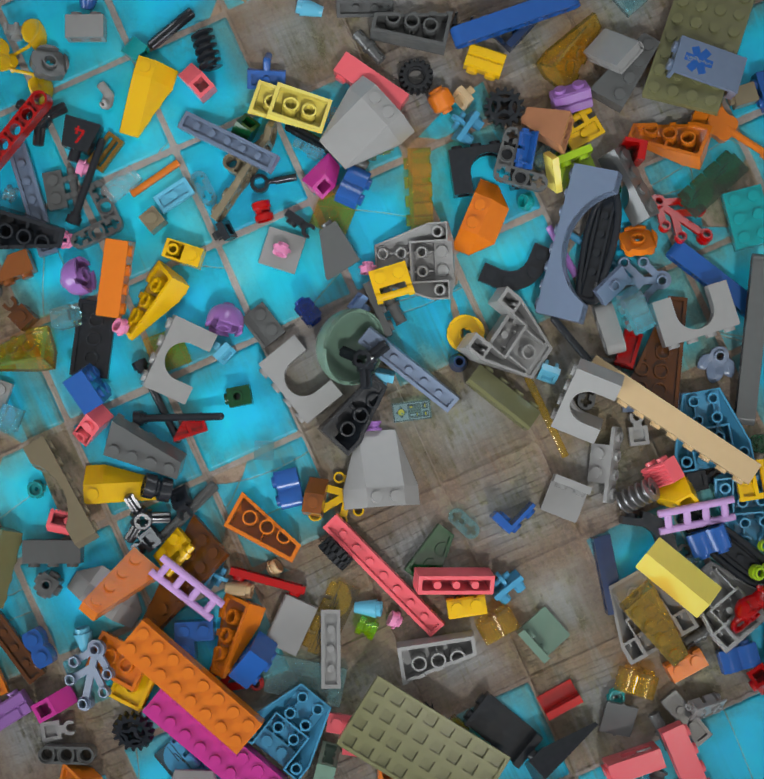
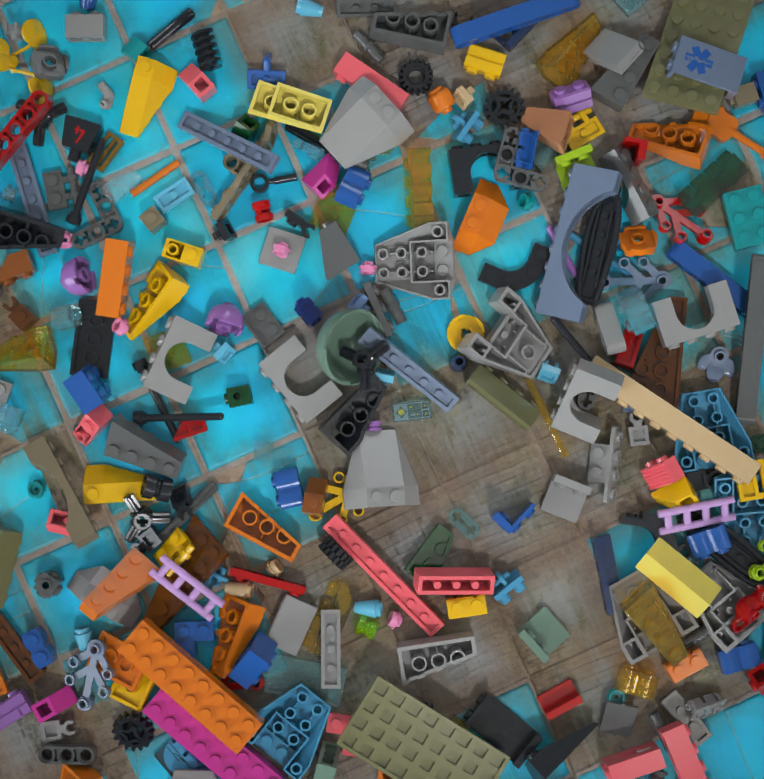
(51, 552): dark grey brick -> none
(390, 276): yellow plate -> none
(497, 625): clear yellow brick -> none
(553, 172): light yellow tile -> none
(612, 285): sand blue plate -> none
(638, 495): flat silver piece -> none

